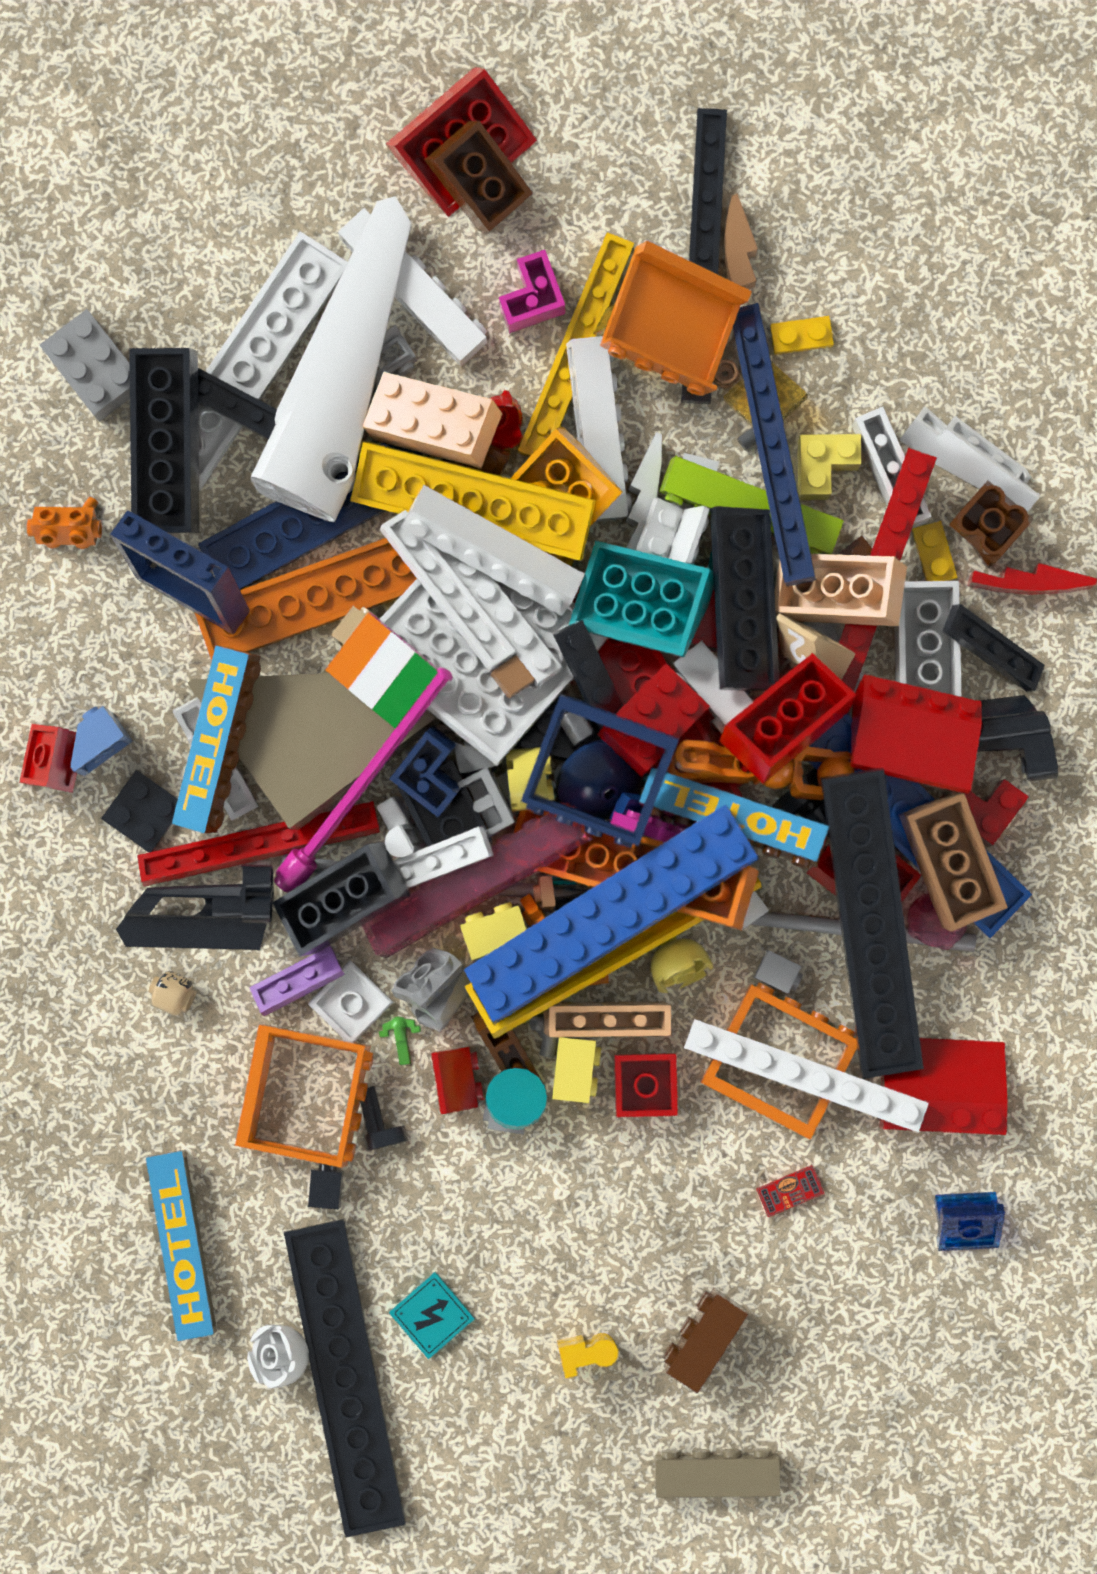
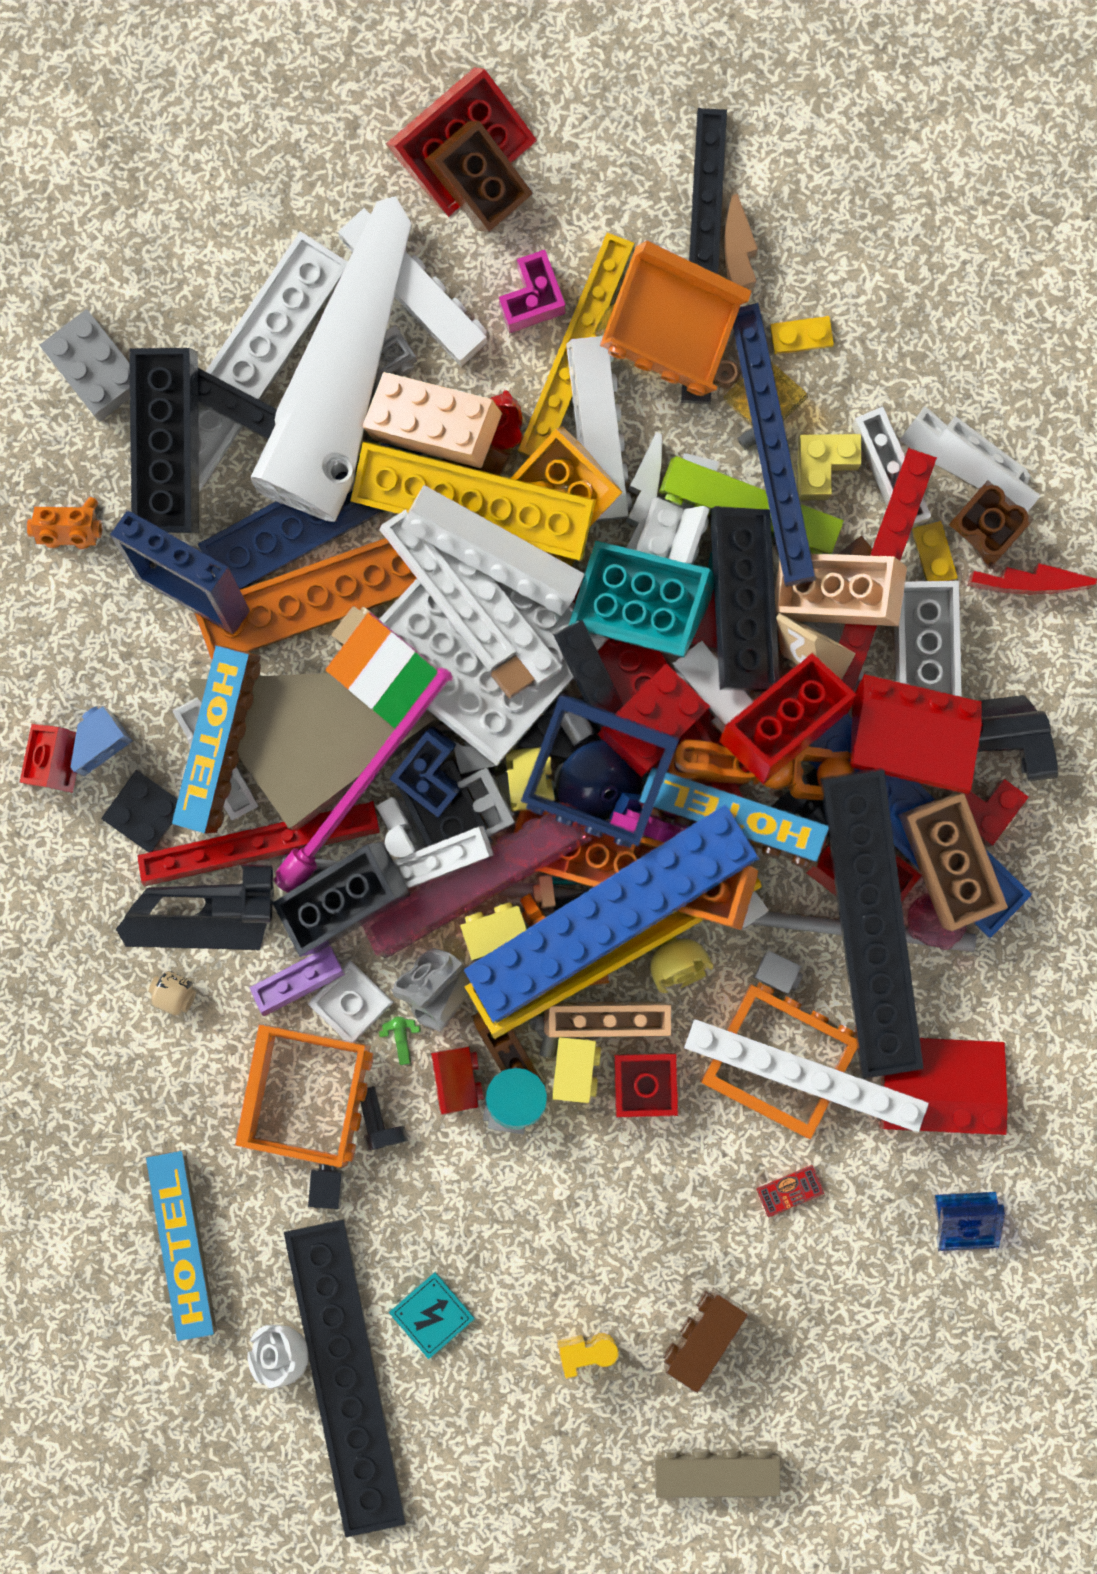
(993, 648): black plate -> none

